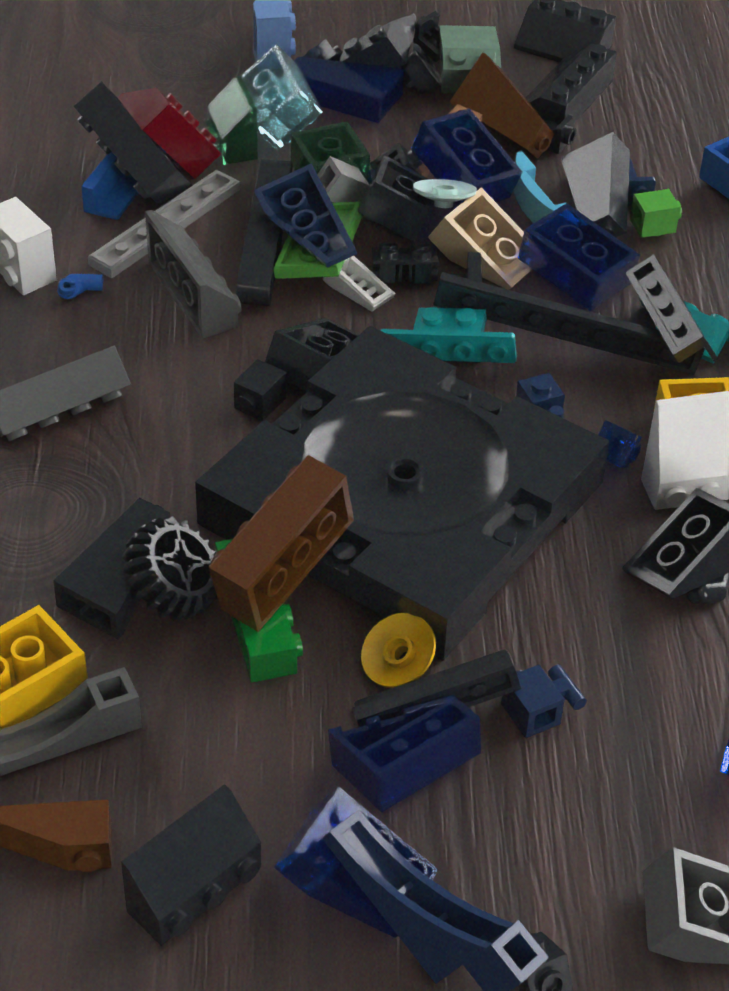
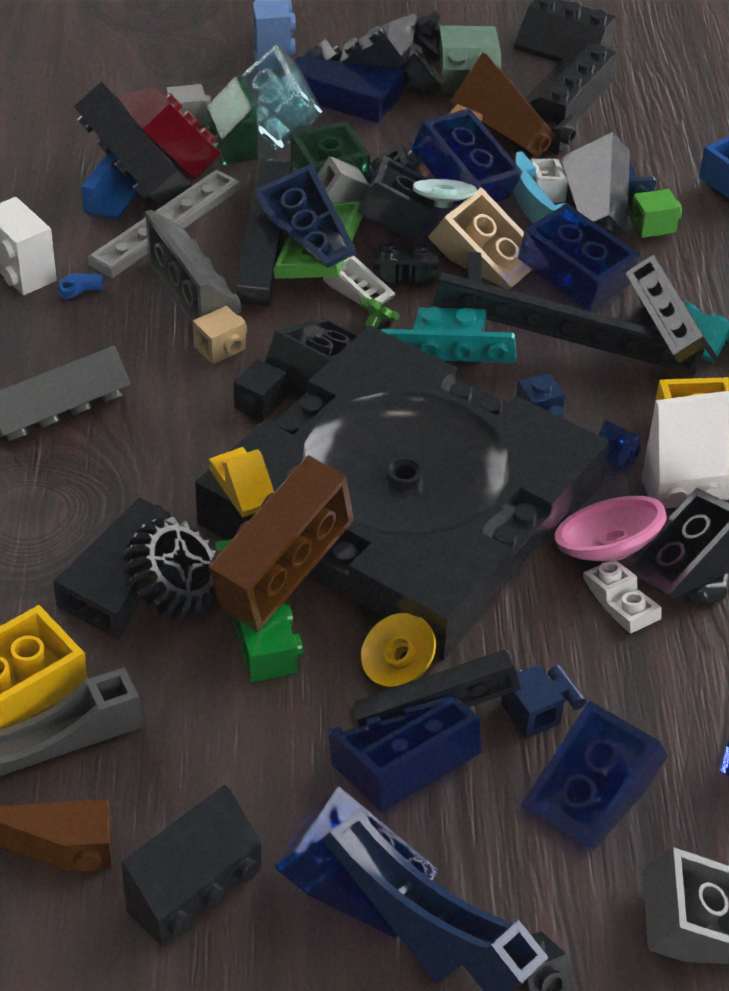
(192, 99): none -> light grey brick
(219, 334): none -> tan brick
(242, 478): none -> yellow slope
(377, 312): none -> bright green plant
(551, 179): none -> white slope
(595, 776): none -> clear blue slope
(611, 528): none -> bright pink dish
(618, 594): none -> white slope

